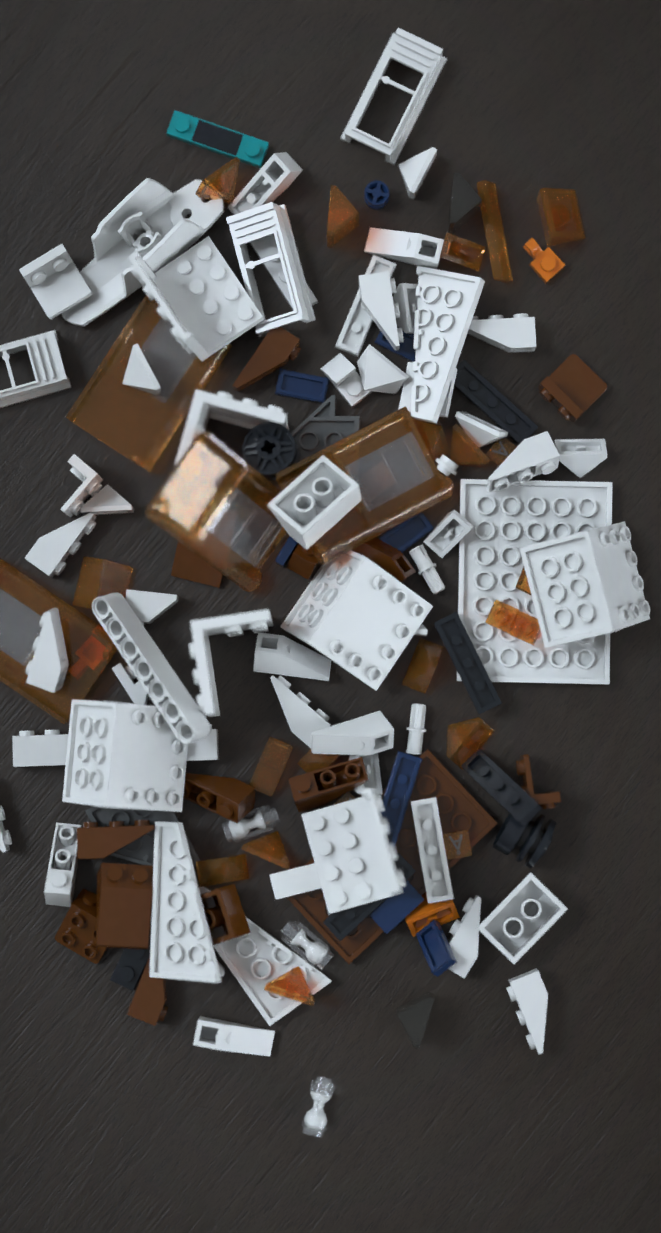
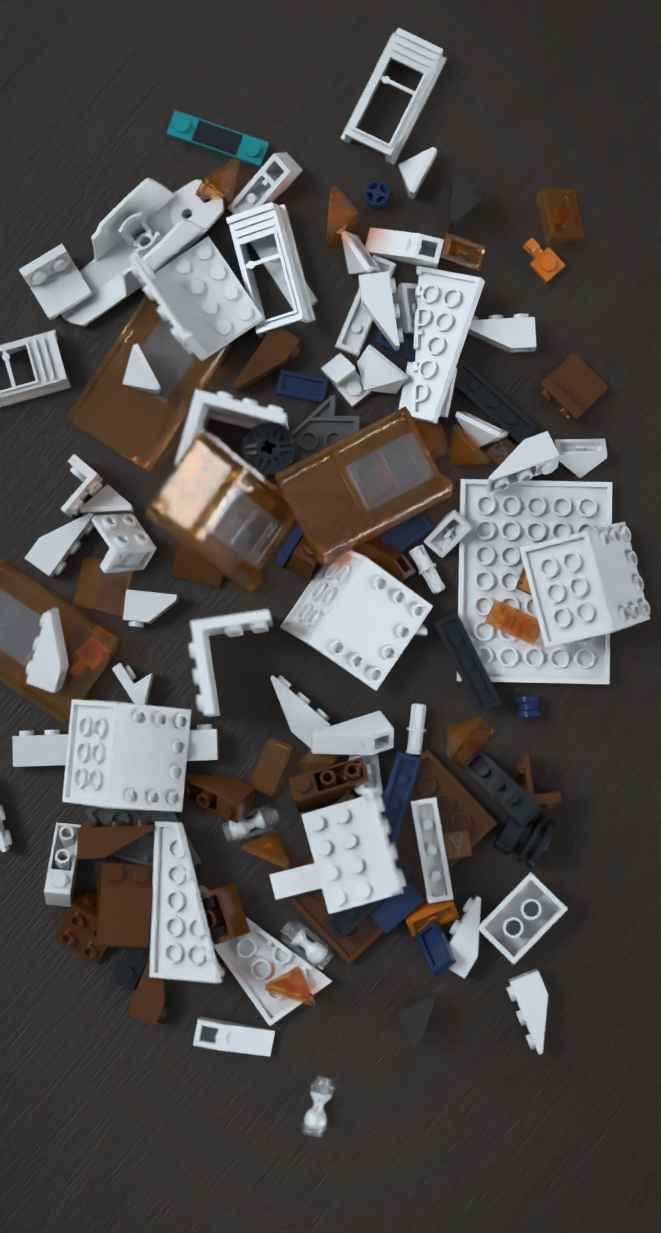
(127, 542): none -> white bracket
(151, 667): white beam -> none
(222, 870): clear orange slope -> none
(286, 657): white slope -> none
(315, 501): white slope -> none
(357, 256): none -> white slope
(422, 665): clear orange slope -> none
(446, 465): white plate -> none
(494, 231): clear orange tile -> none
(528, 706): none -> dark blue wheel

